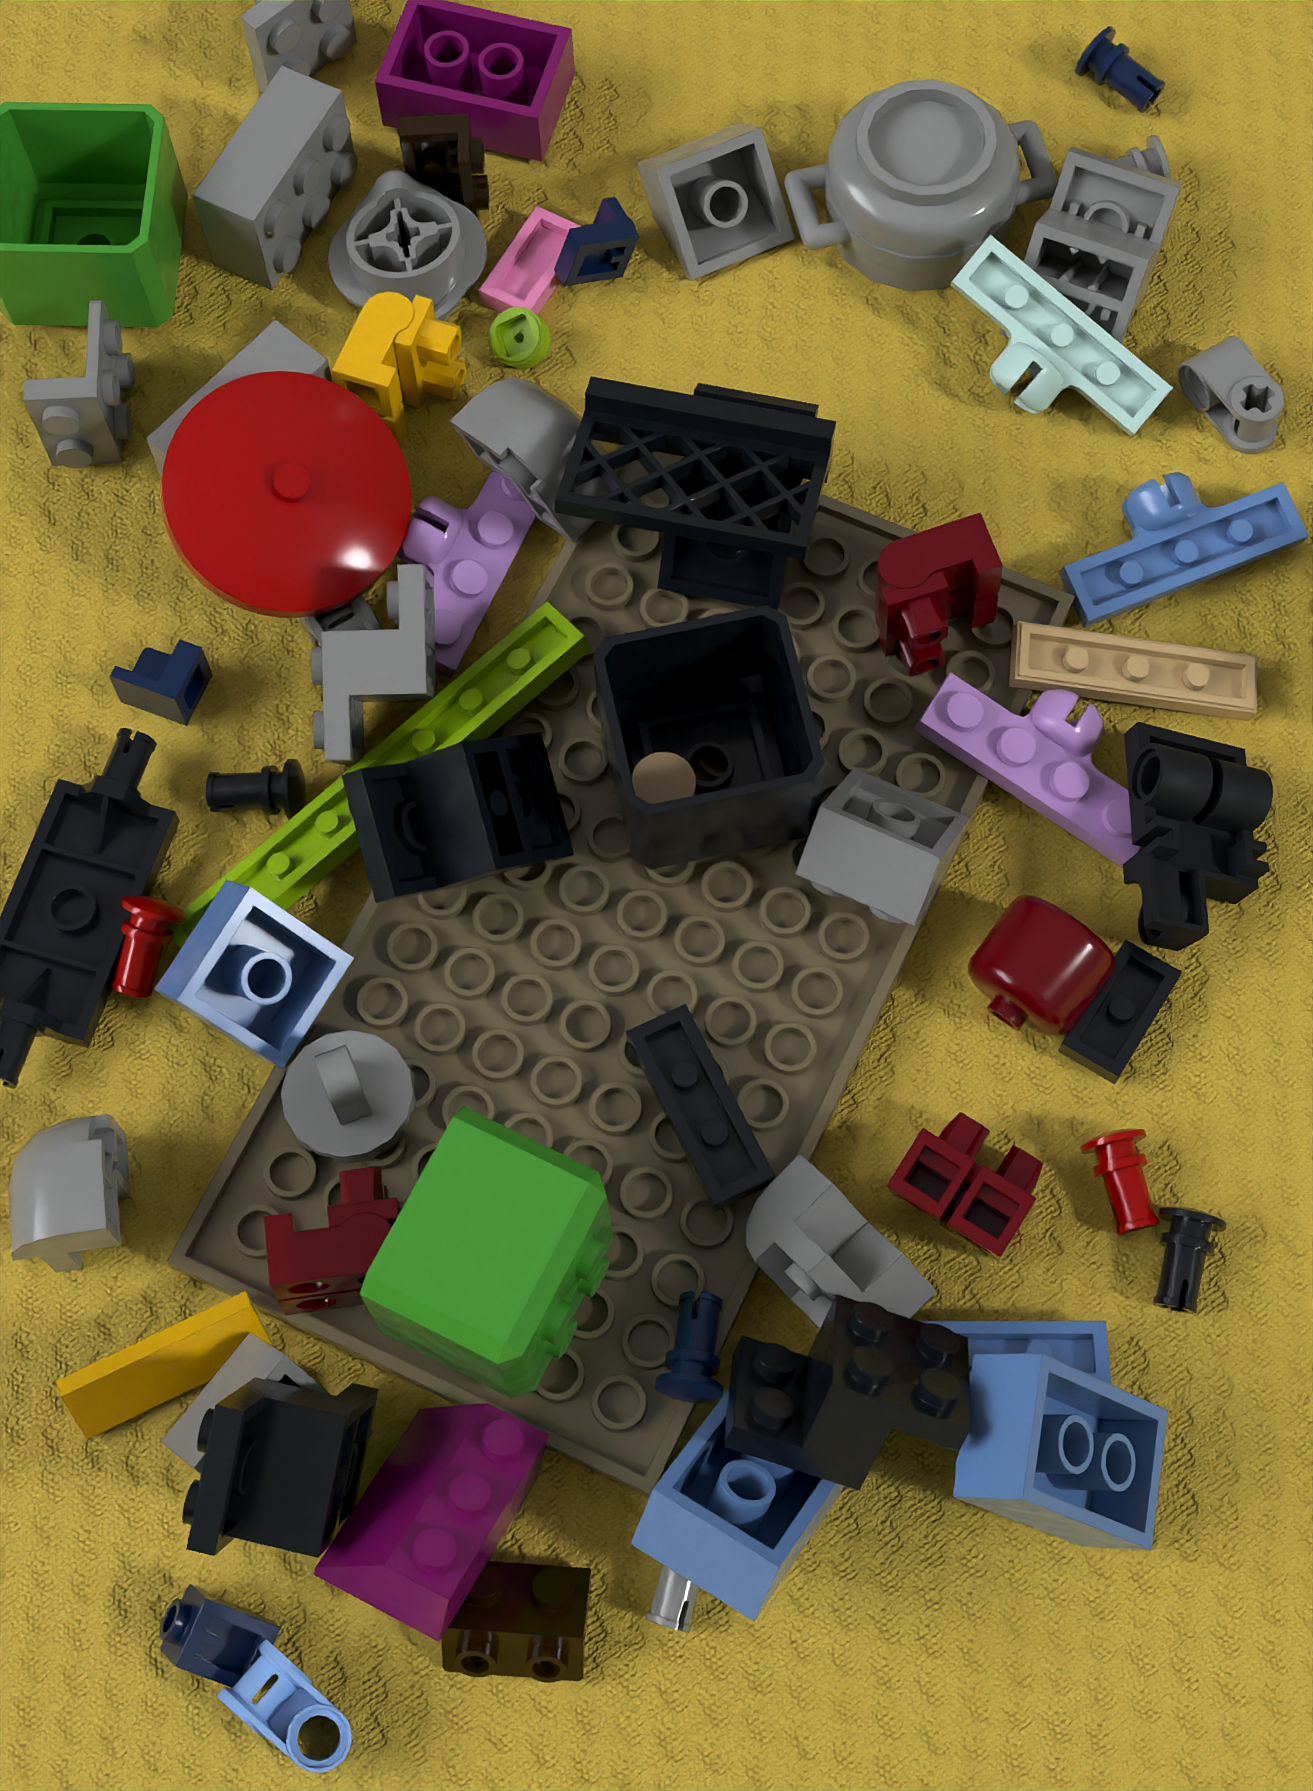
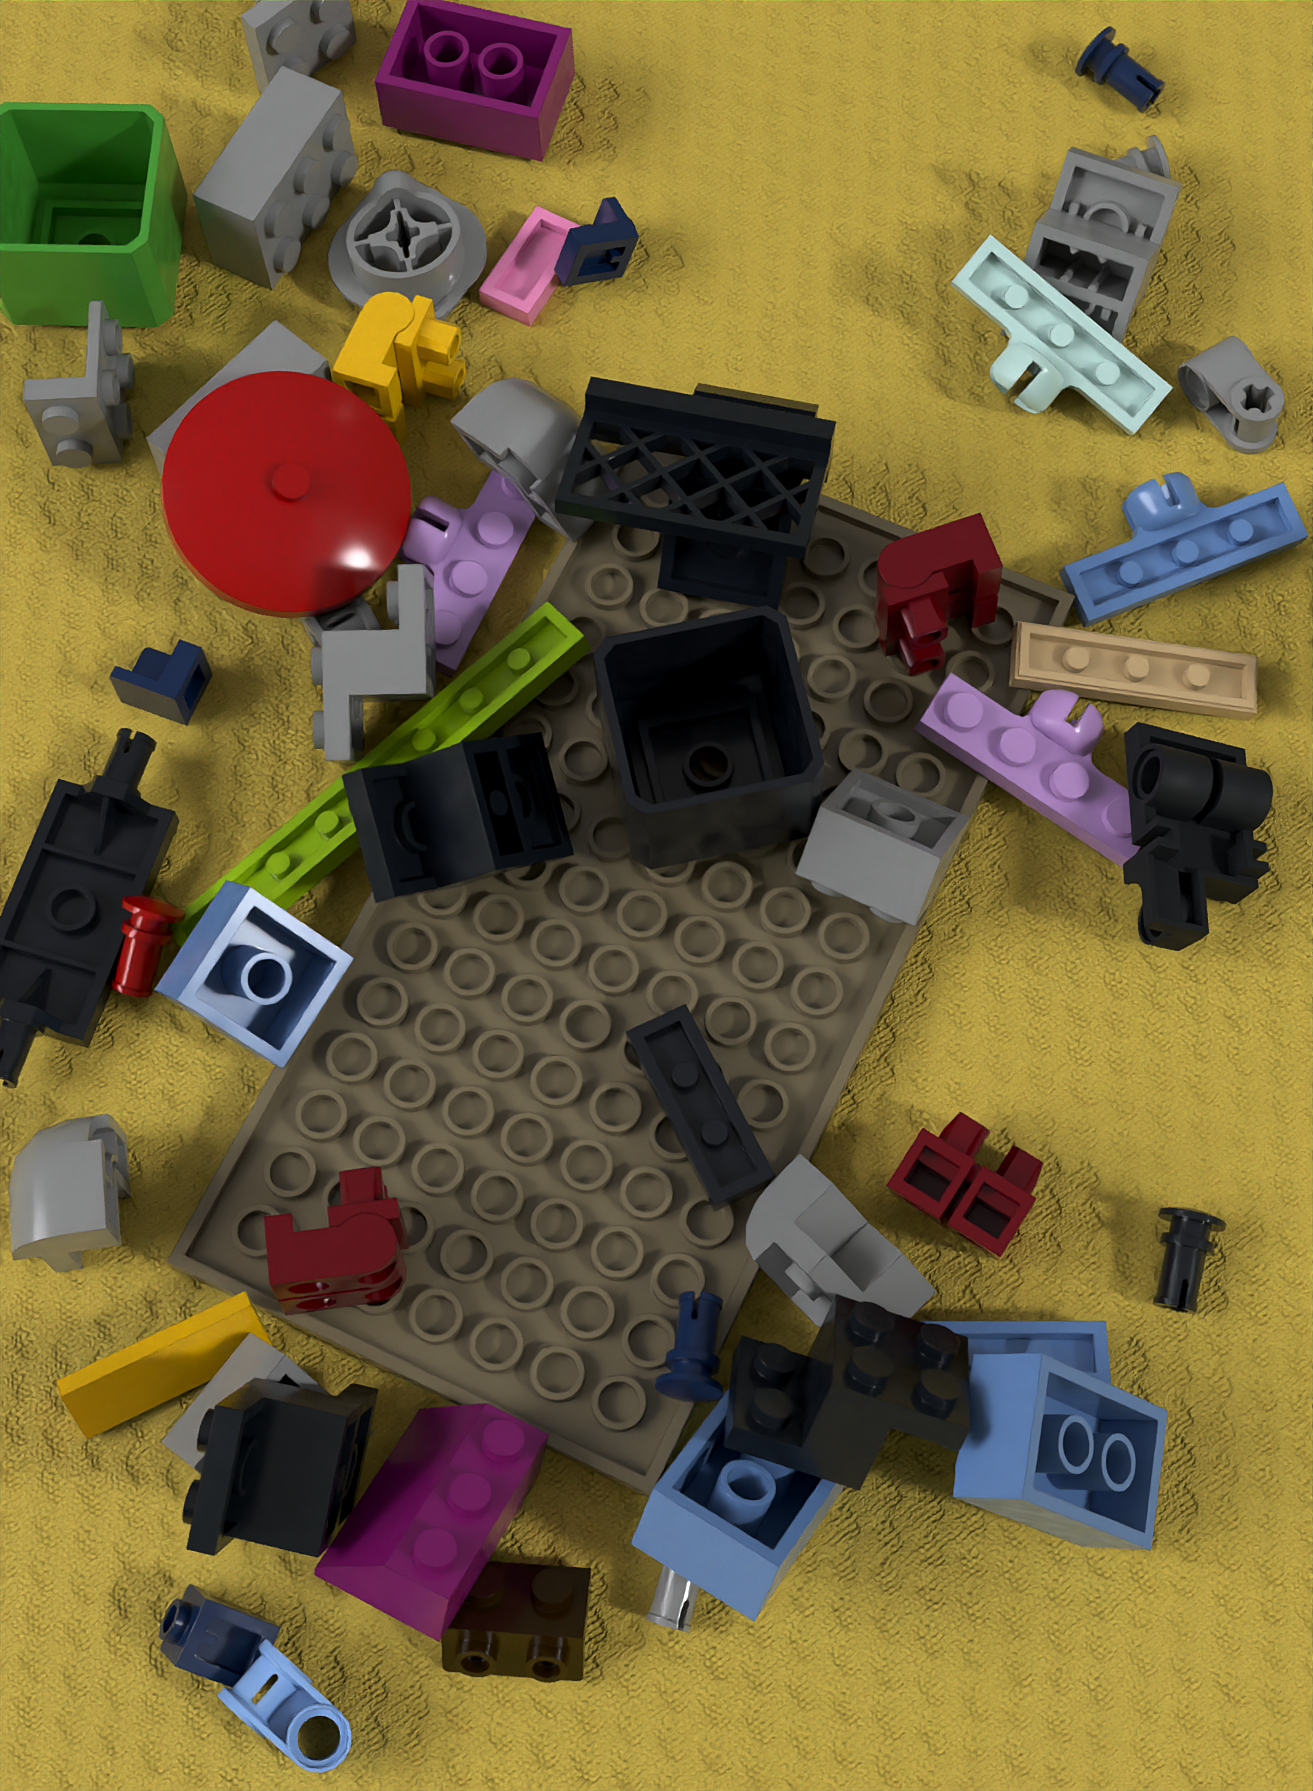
(259, 790): black pin -> none
(348, 1096): light grey tile -> none
(446, 157): dark brown bracket -> none
(492, 1255): bright green plate -> none
(519, 337): lime tile -> none
(663, 778): tan tile -> none
(717, 199): light grey slope -> none
(919, 183): light grey piece -> none
(1040, 967): dark red head -> none
(1120, 1012): black plate -> none
(1123, 1178): red pin -> none

